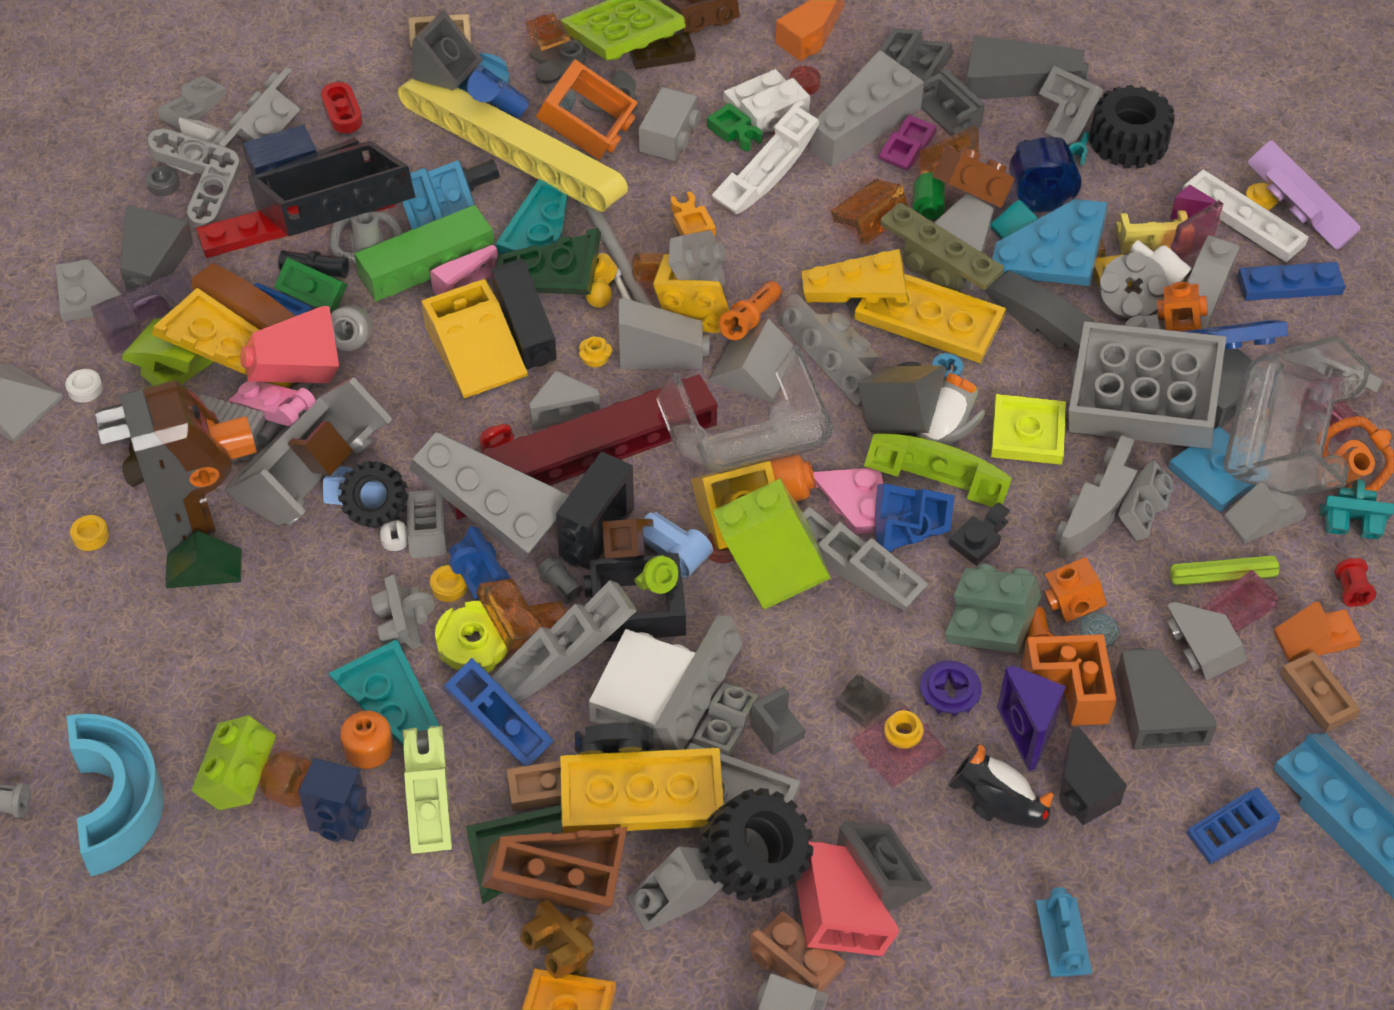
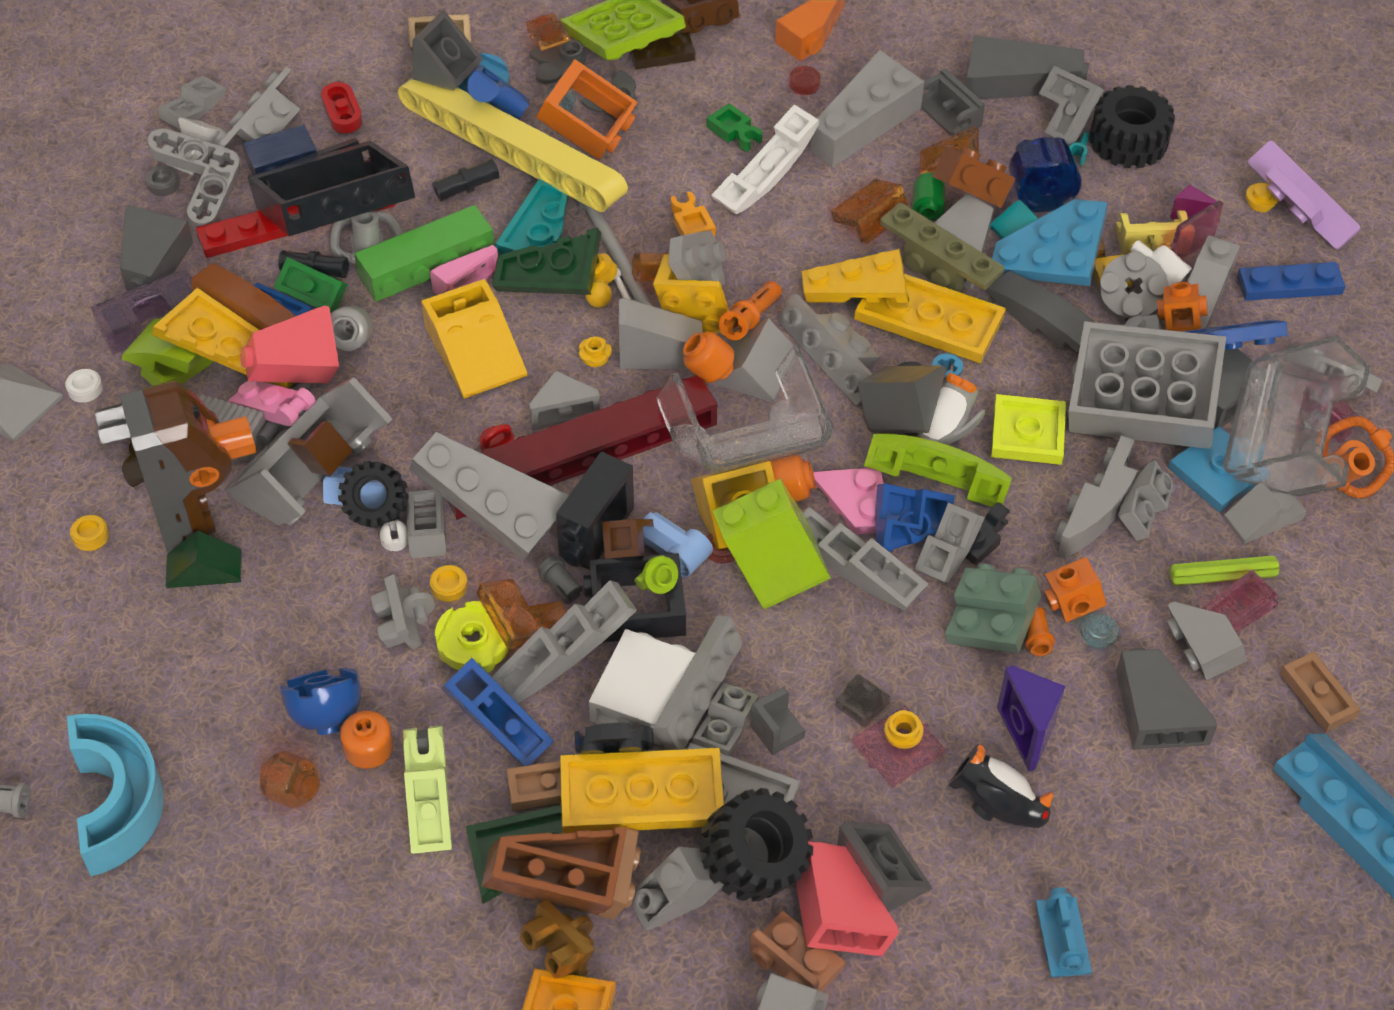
(81, 287): light grey wing -> none
(233, 763): lime brick -> none
(322, 699): none -> blue cylinder
(334, 800): dark blue brick -> none
(387, 685): teal wing -> none
(438, 194): dark azure slope -> none
(476, 561): blue hips -> none
(524, 313): black slope -> none
(624, 888): none -> medium nougat plate
(669, 124): light grey brick -> none
(708, 356): none -> orange head
(767, 99): white plate -> none
(905, 145): magenta slope -> none
(915, 54): dark grey slope -> none
(951, 544): none -> light grey slope
(962, 679): dark purple gear -> none
(1080, 666): orange brick -> none
(1088, 780): black slope -> none
(1251, 218): white plate -> none
(1254, 811): blue slope -> none
(1316, 632): orange slope -> none
(1355, 582): red bush -> none
(1357, 505): teal hips -> none

